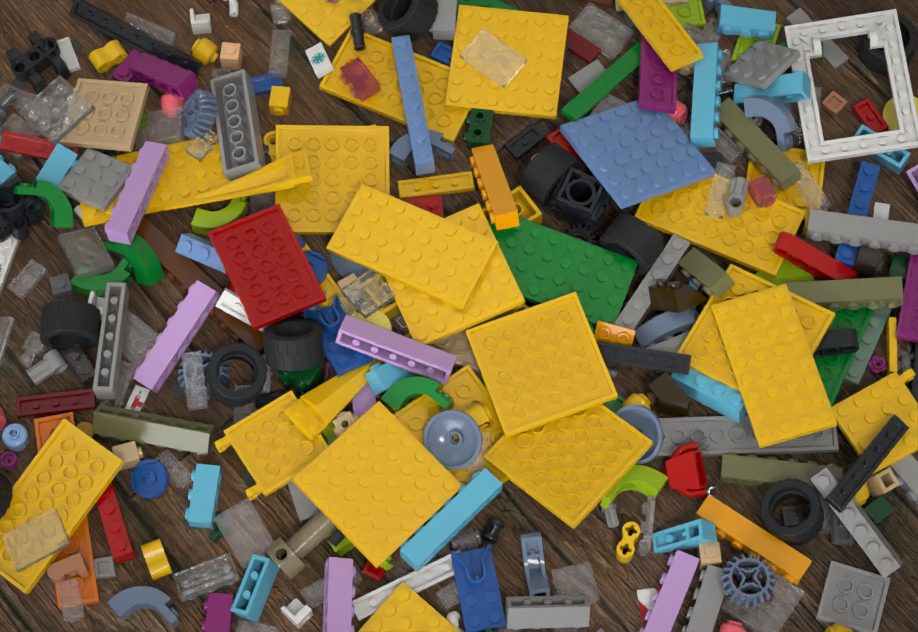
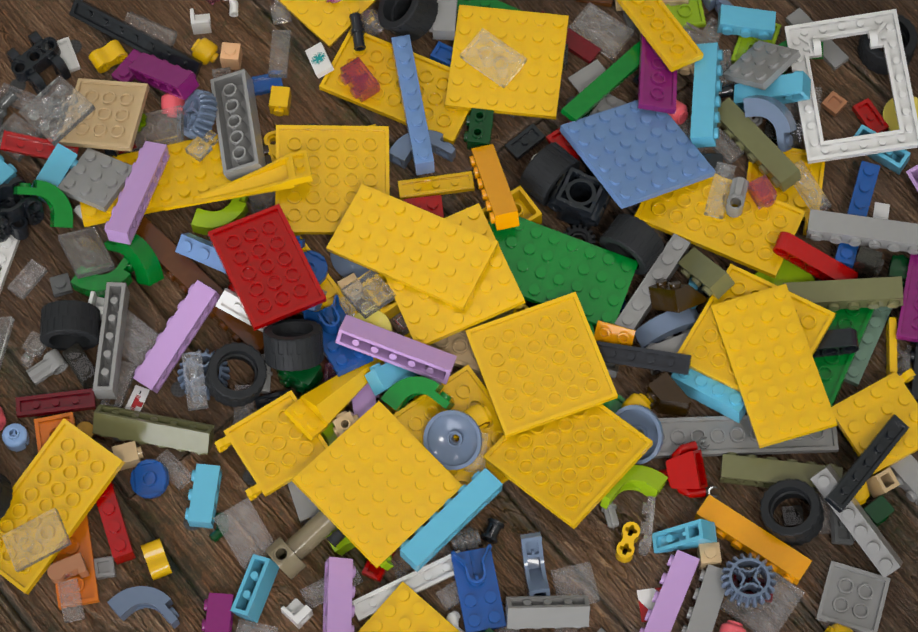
(9, 455): magenta plate -> none
(206, 577): clear plate -> none
(877, 369): magenta plate -> none

